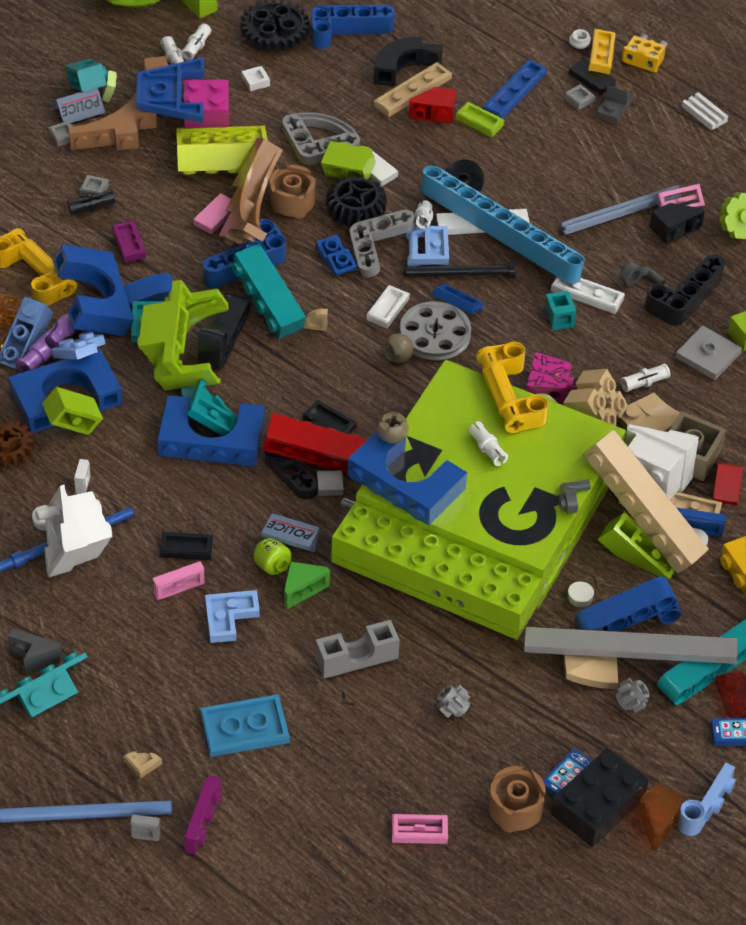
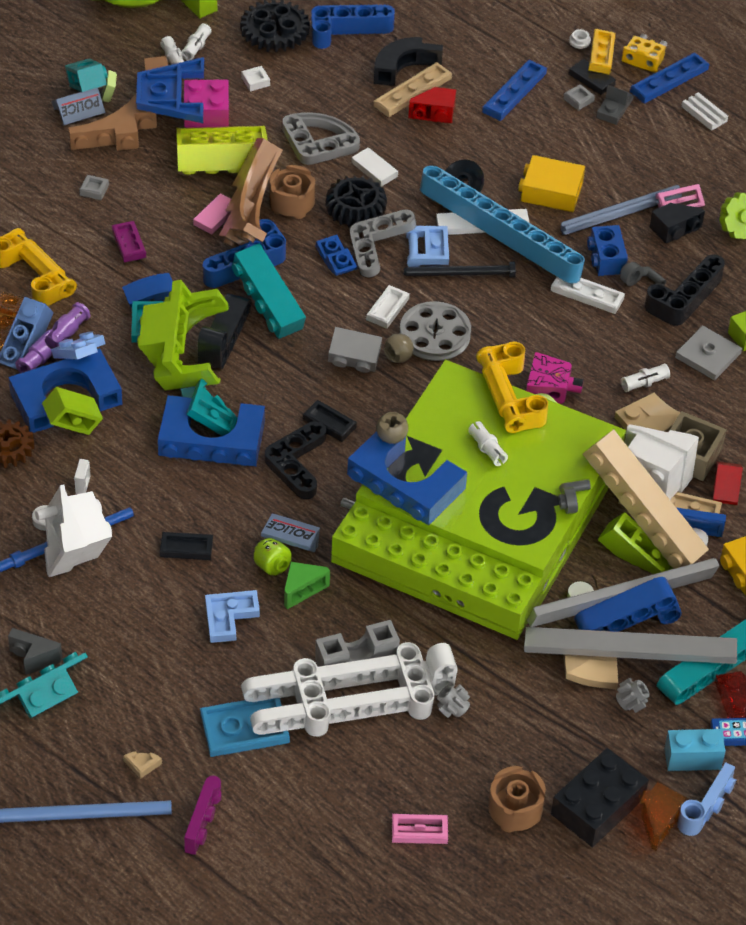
(60, 133): light grey tile -> none
(91, 202): black pin -> none
(101, 271): blue arch -> none
(145, 827): light grey tile -> none
(178, 580): bright pink tile -> none
(310, 442): red brick -> none
(314, 712): none -> white beam
(317, 320): tan tile -> none
(330, 483): light grey tile -> none
(347, 160): lime brick -> none
(355, 350): none -> light grey brick
(424, 214): white pin -> none
(458, 299): blue tile -> none
(479, 119): lime tile -> none
(551, 183): none -> yellow brick
(560, 310): teal brick -> none
(565, 771): tile -> none
(571, 606): none -> light grey tile
(597, 396): tan brick -> none
(607, 250): none -> blue brick
(669, 77): none -> blue tile
(694, 749): none -> medium azure brick

